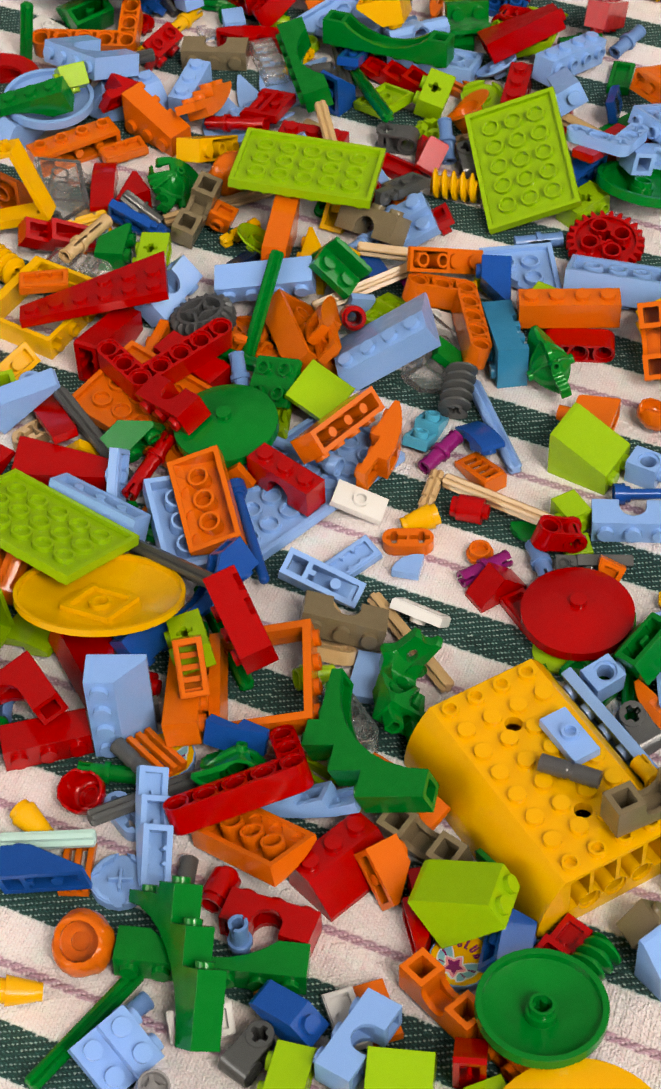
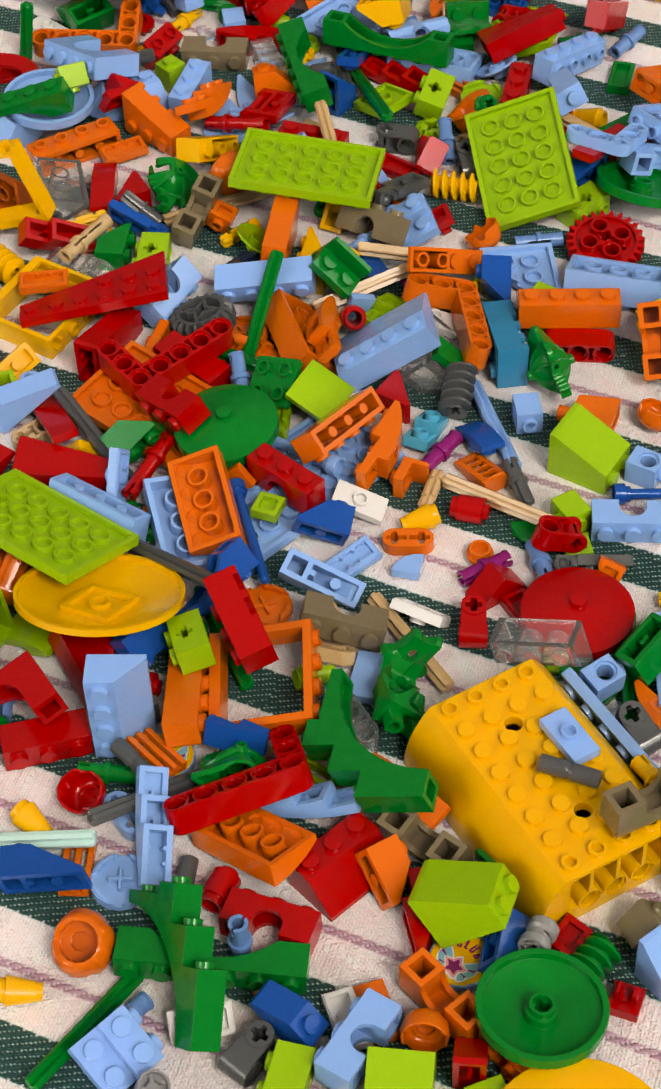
(169, 70): none -> lime brick
(189, 641): orange slope -> none
(268, 507): none -> lime plate
(271, 603): none -> orange tile
(272, 78): none -> orange slope
(327, 522): none -> blue slope
(392, 390): none -> red slope
(408, 471): none -> orange bracket
(425, 1030): none -> orange hair
(473, 623): none -> red piece
(480, 102): none -> green bush
(484, 236): none -> orange hair
(518, 481): none -> dark grey axle
(527, 413): none -> light blue brick
(539, 933): none -> light grey wheel
(541, 640): none -> clear slope
(593, 116): none -> yellow cone
(614, 104): blue tile -> none
(626, 1001): none -> red tile

